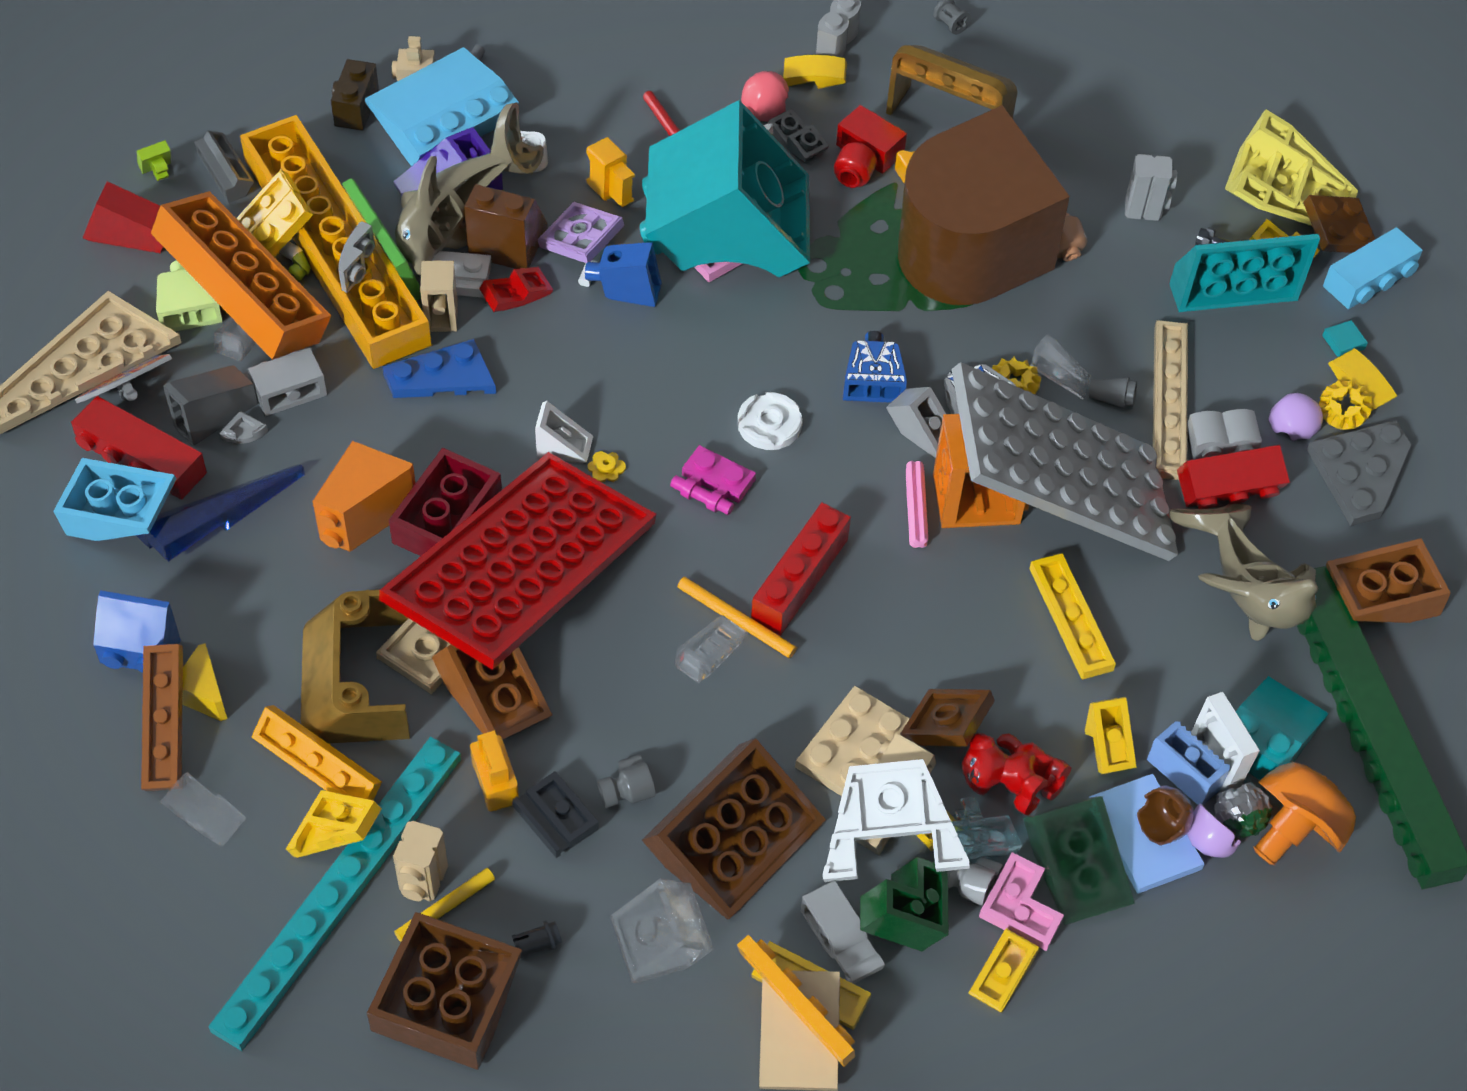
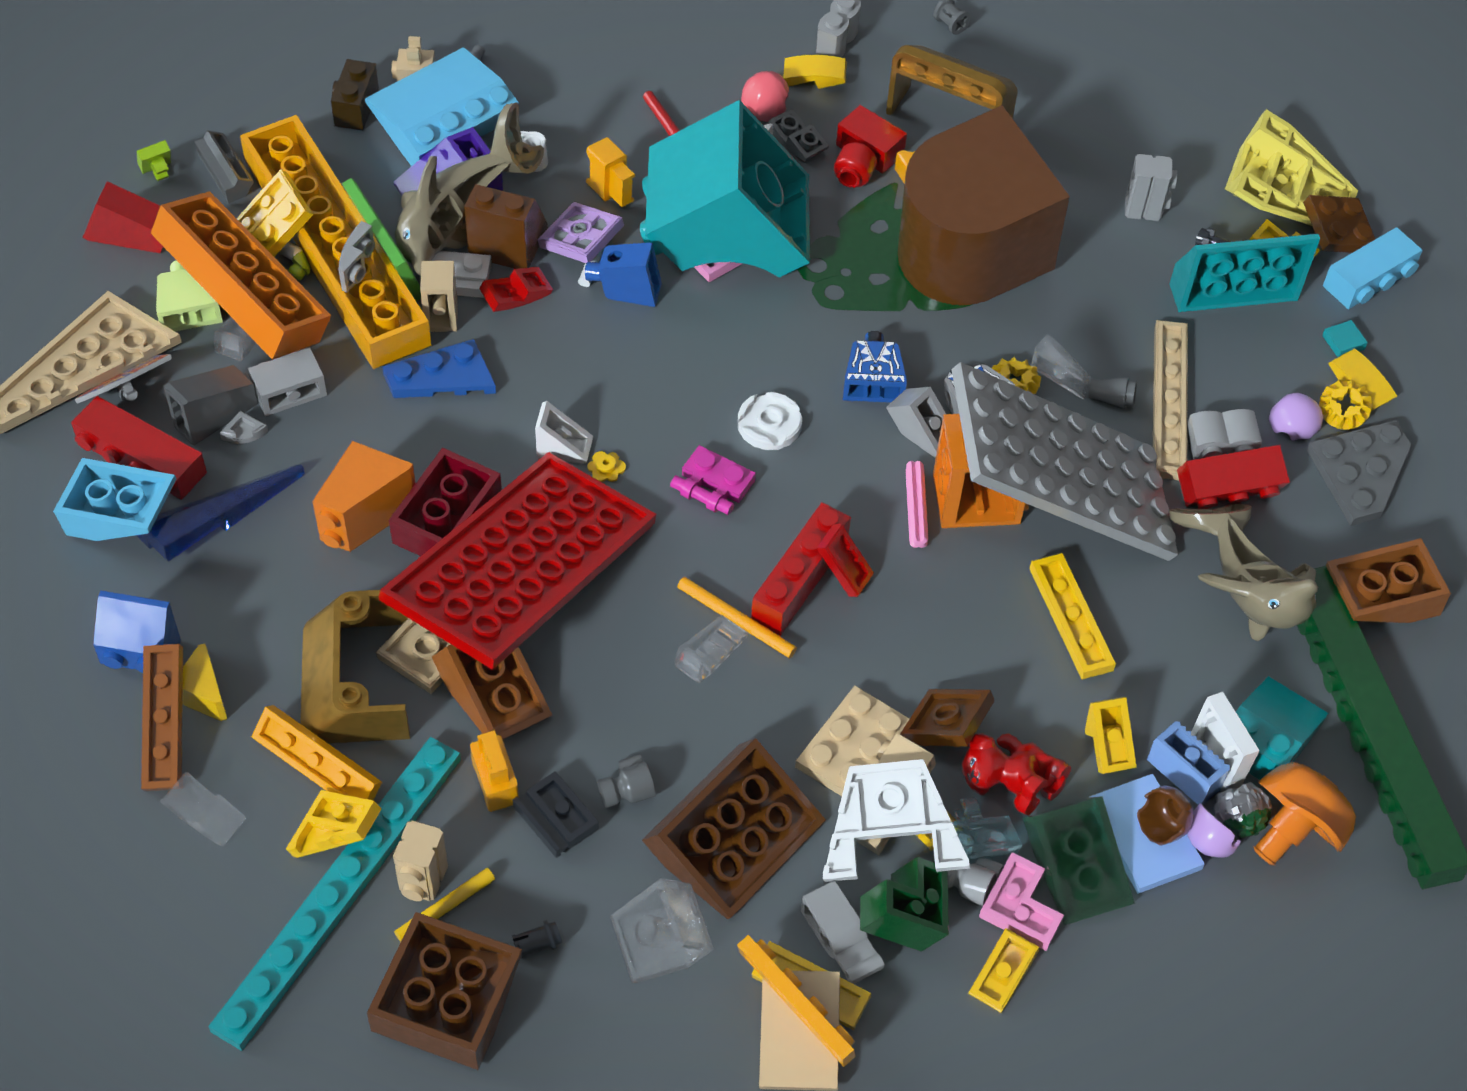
(845, 560): none -> red plate
(1072, 239): nougat head -> none

